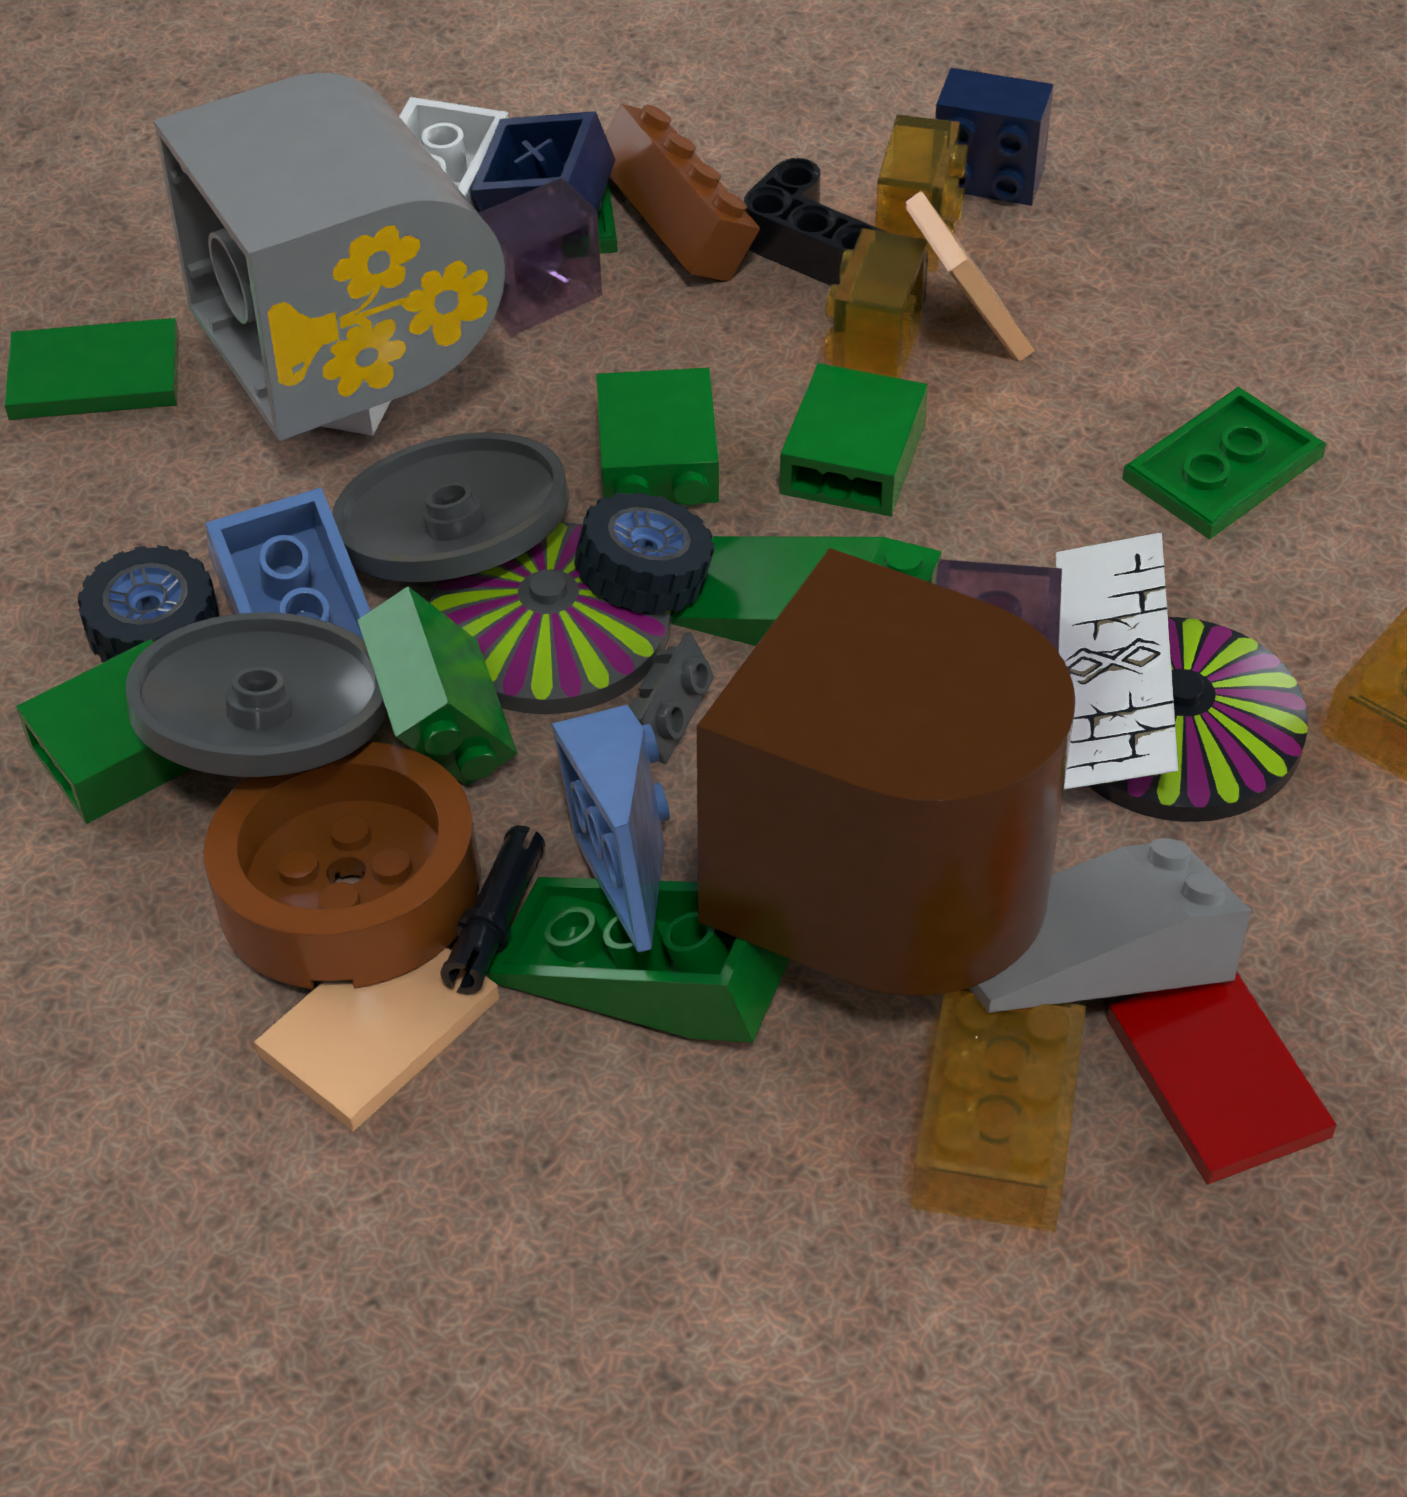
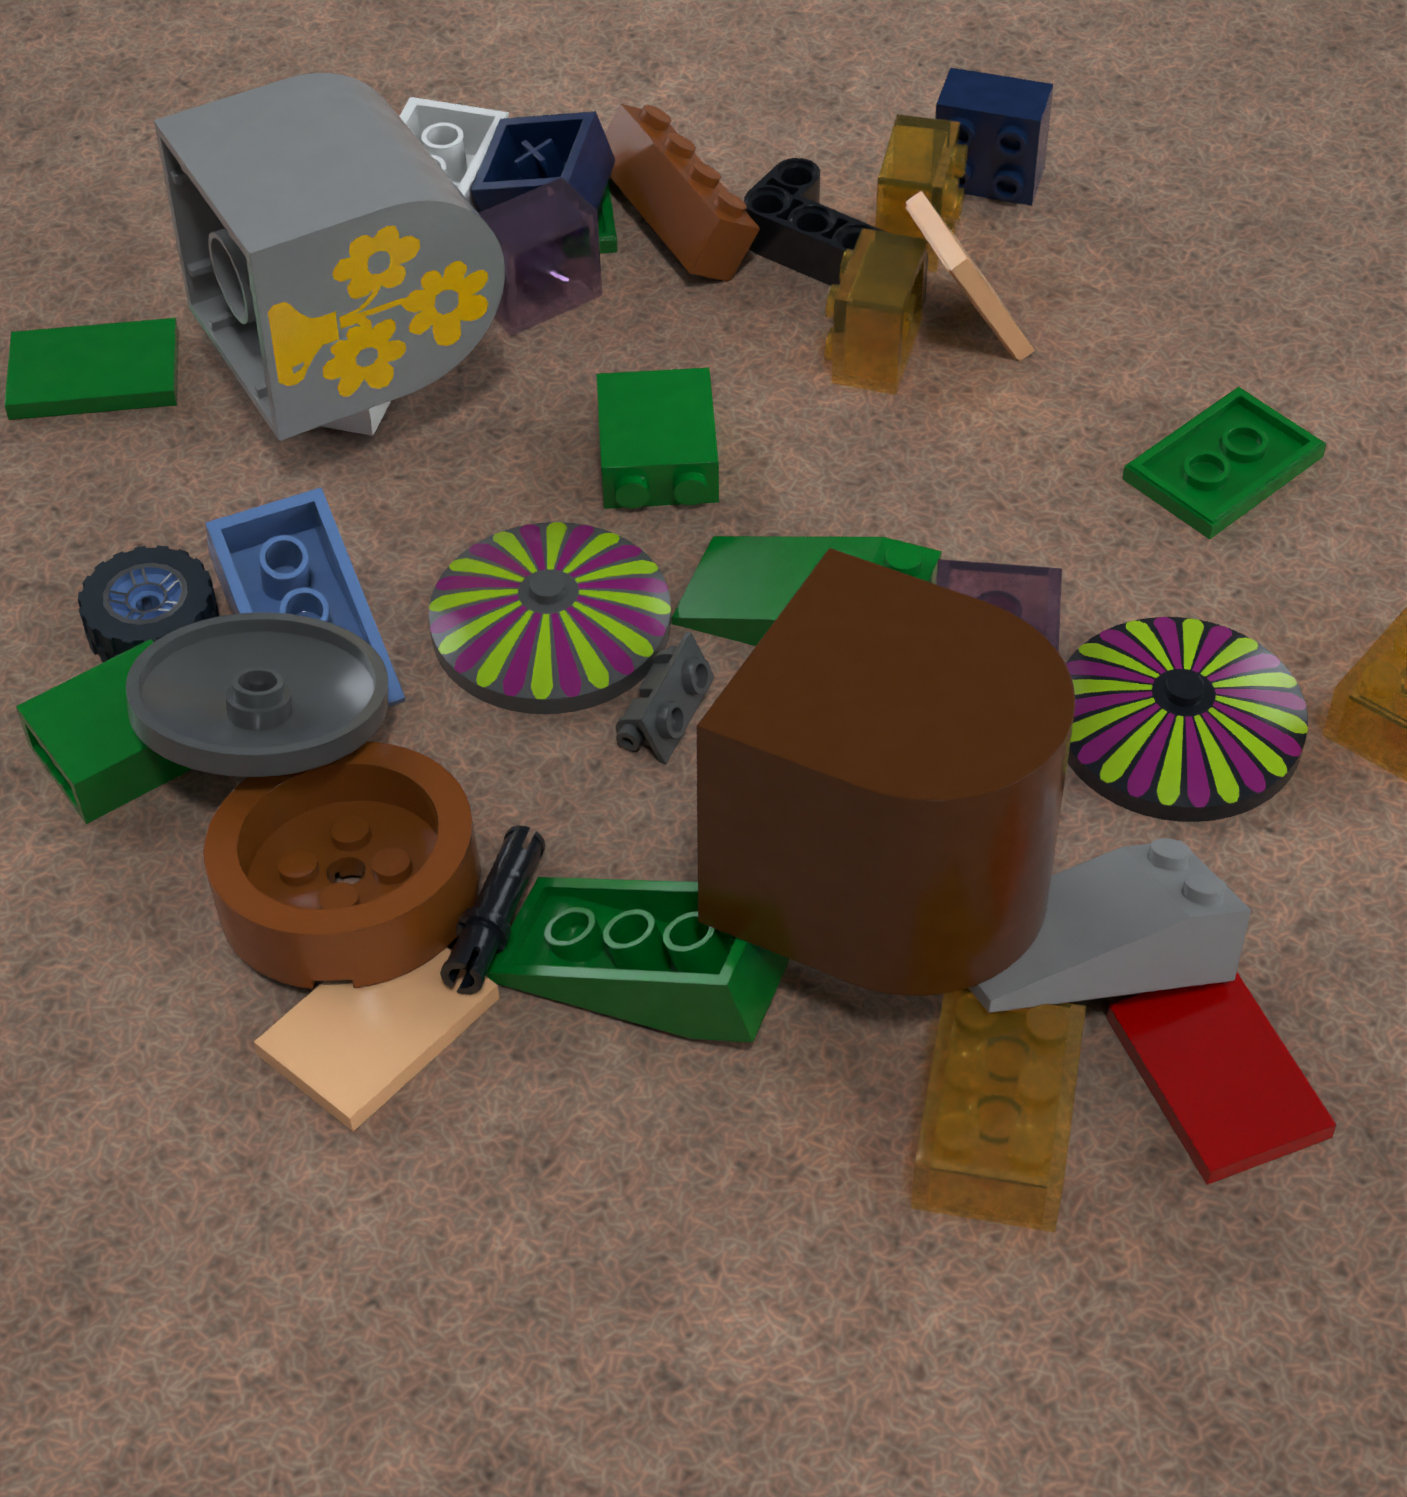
(436, 687): green brick -> none
(451, 506): dark grey dish -> none
(616, 810): medium blue slope -> none
(644, 552): black wheel -> none
(853, 439): green brick -> none
(1118, 661): white sticker -> none

